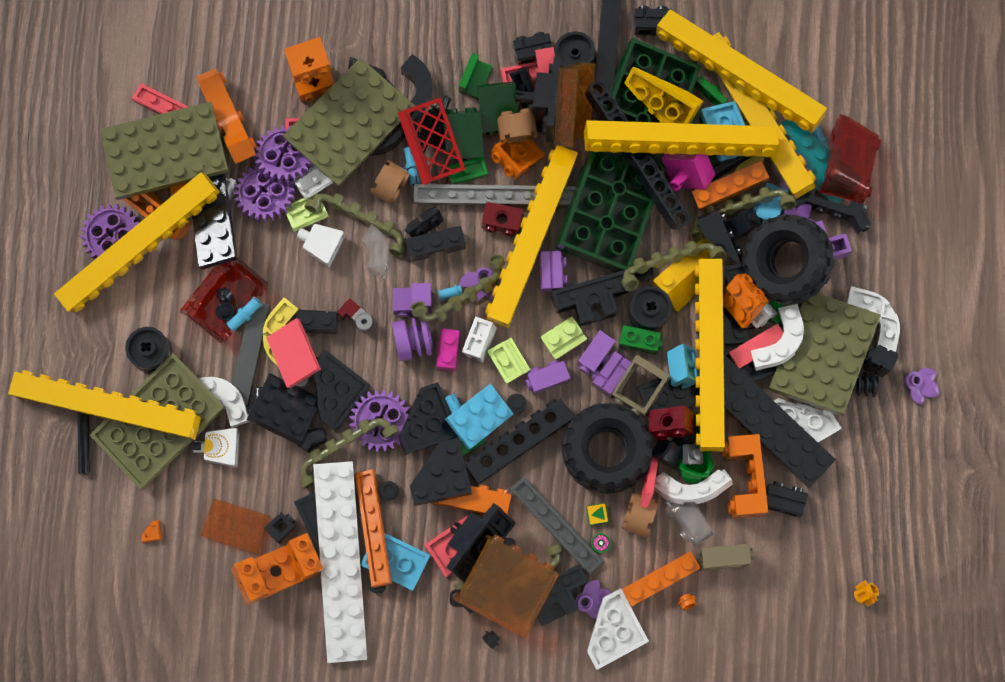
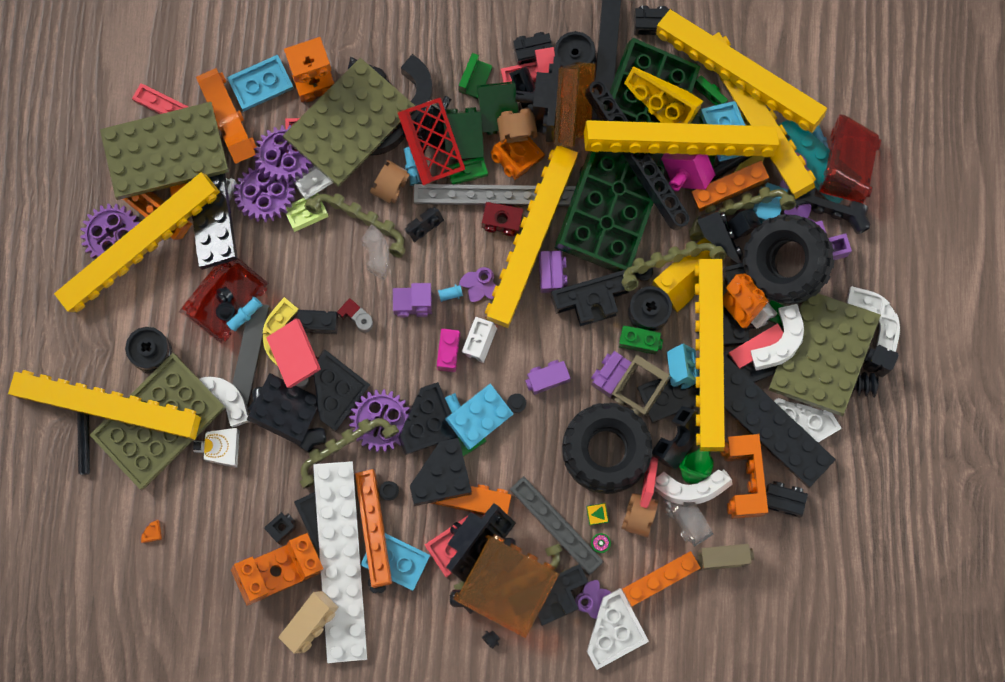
(235, 526): clear orange plate -> none
(260, 83): none -> medium azure plate
(308, 622): none -> tan brick
(321, 243): white torso -> none
(412, 339): medium lavender wheel -> none
(444, 240): black arch -> none
(470, 294): olive bar -> none
(508, 360): yellowish green plate -> none
(556, 408): black brick -> none
(563, 338): yellowish green plate -> none
(595, 353): medium lavender brick -> none
(679, 416): dark red brick -> none
(687, 601): orange plate -> none
(692, 454): dark grey plate -> none
(866, 593): light orange gear -> none
(924, 384): medium lavender plate -> none

